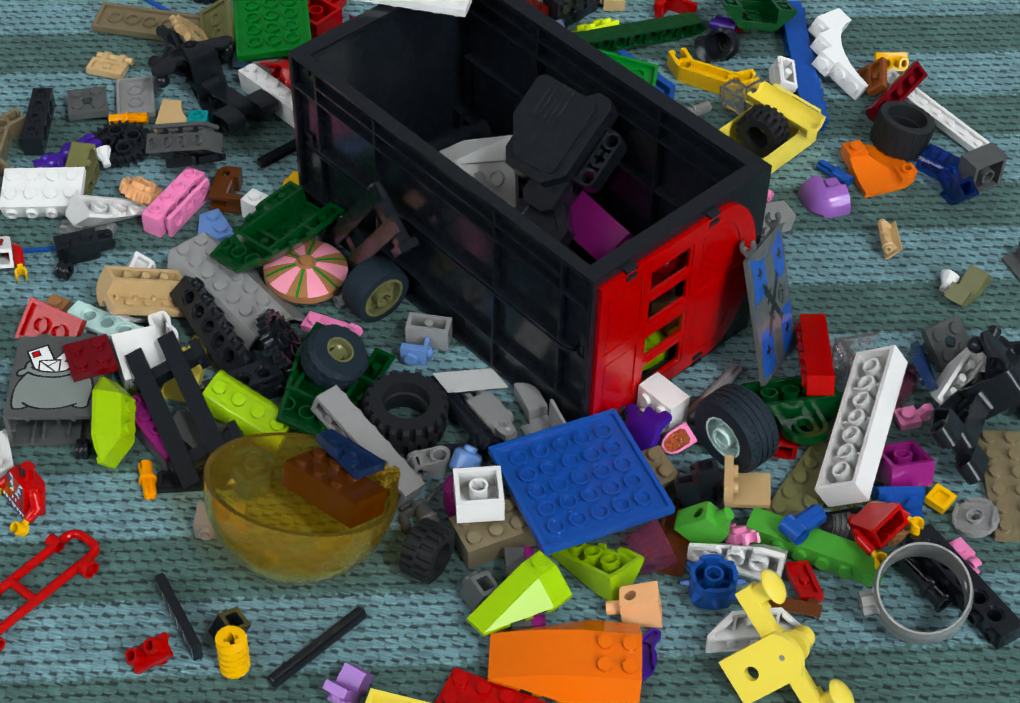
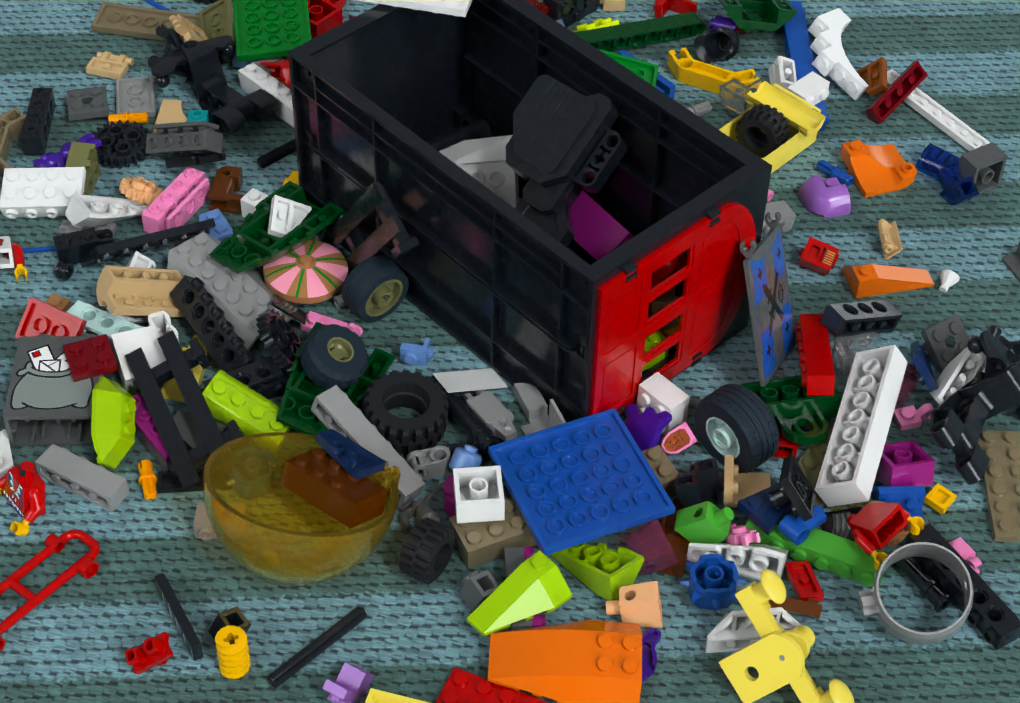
(82, 477): none -> light grey brick
(83, 449): black bush -> none
(103, 154): white rock -> none
(120, 249): none -> black wing
(285, 215): none -> white wing
(289, 309): none -> black sticker
(432, 326): light grey brick -> none
(727, 378): light grey axle -> none
(762, 511): none -> dark blue wing
(794, 488): none -> black plate
(810, 88): none -> white piece
(818, 256): none -> red piece
(860, 317): none -> black brick
(883, 279): none -> orange wedge
(895, 60): yellow hips -> none
(902, 130): black tyre -> none
(970, 286): olive brick -> none
(974, 508): light grey plate -> none

